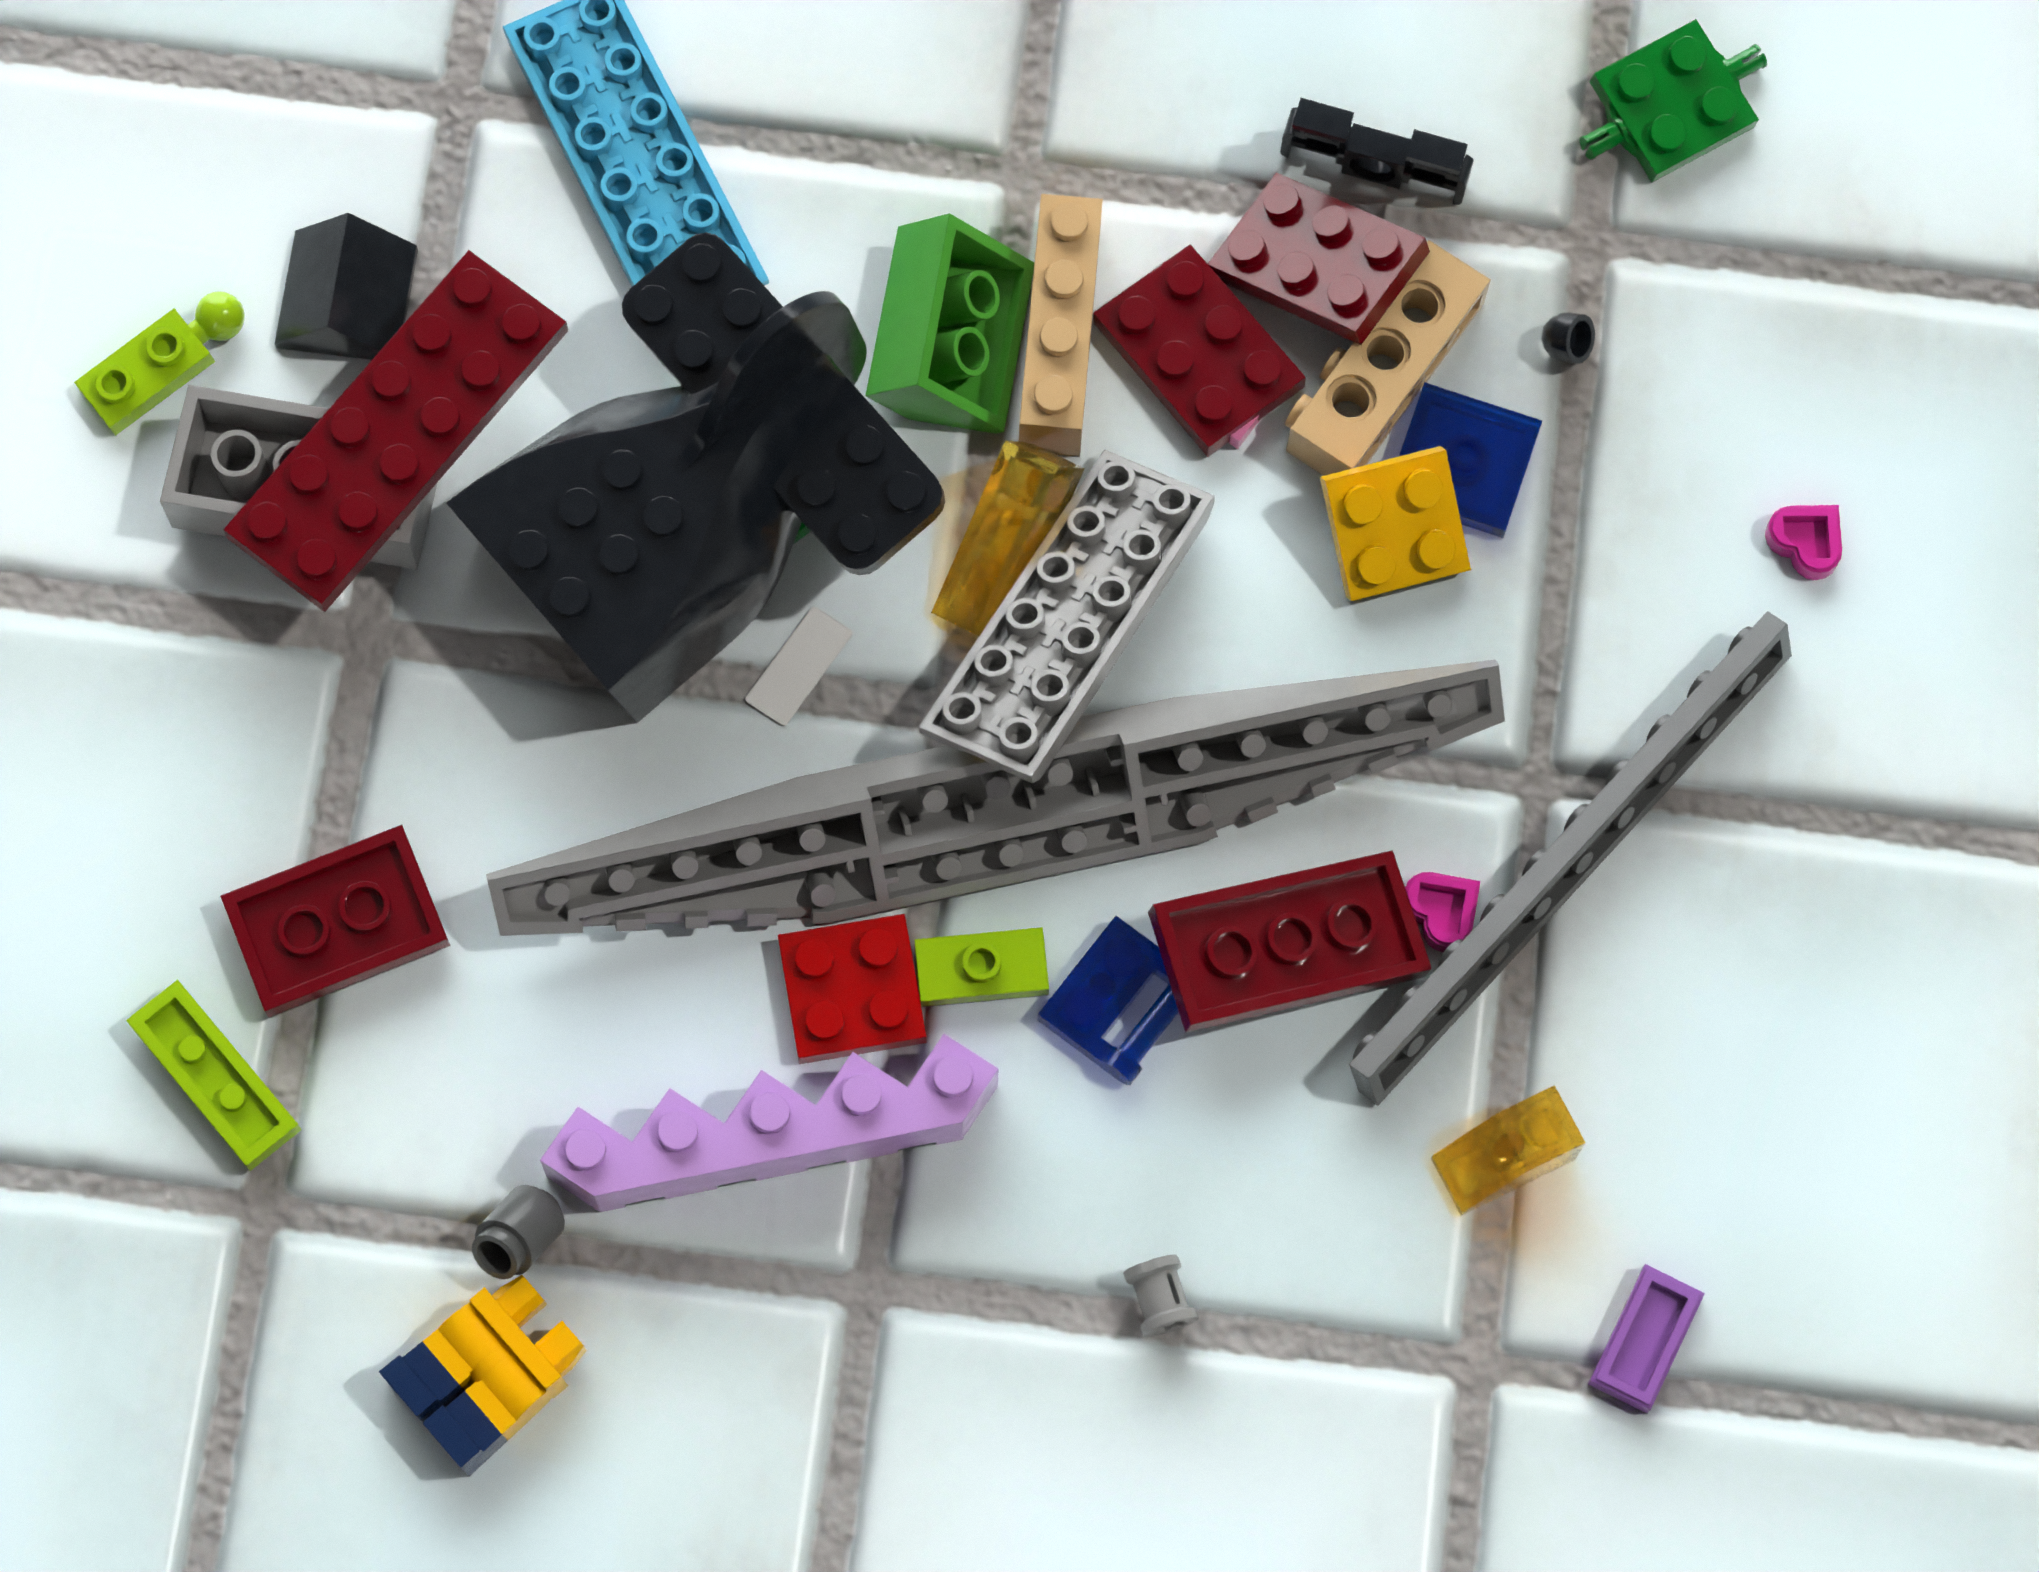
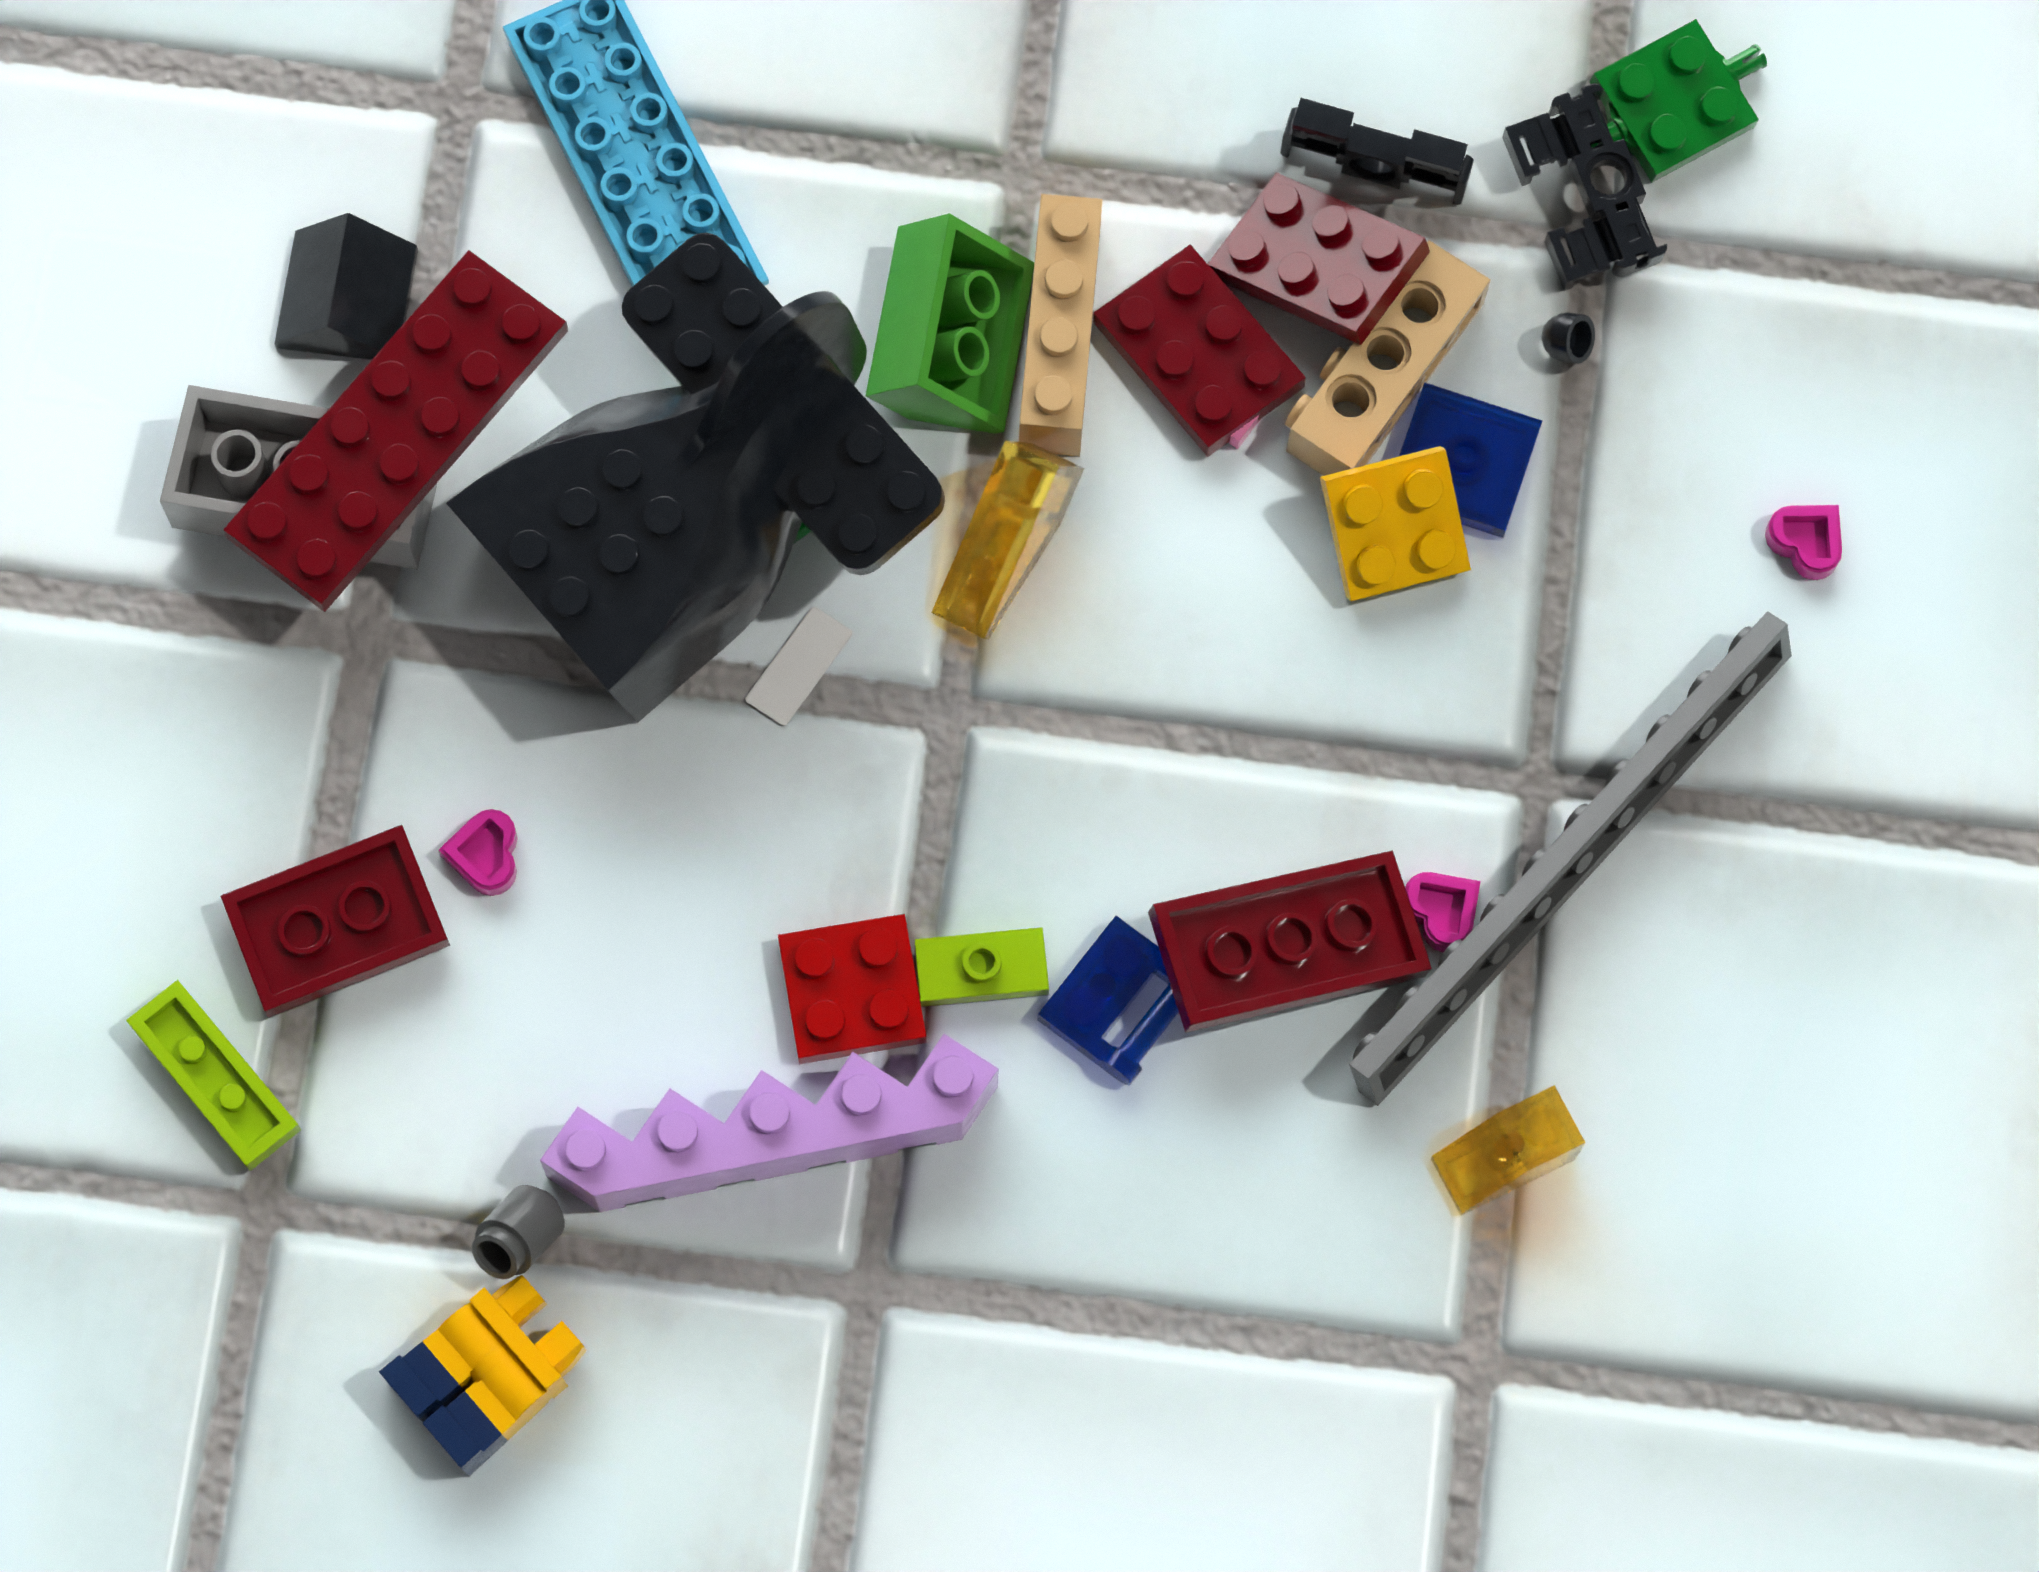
(159, 360): lime plate -> none
(484, 852): none -> dark pink tile
(958, 826): light grey wedge -> none
(1069, 617): light grey plate -> none
(1160, 1295): light grey bush -> none
(1623, 228): none -> black piece
(1646, 1338): medium lavender tile -> none

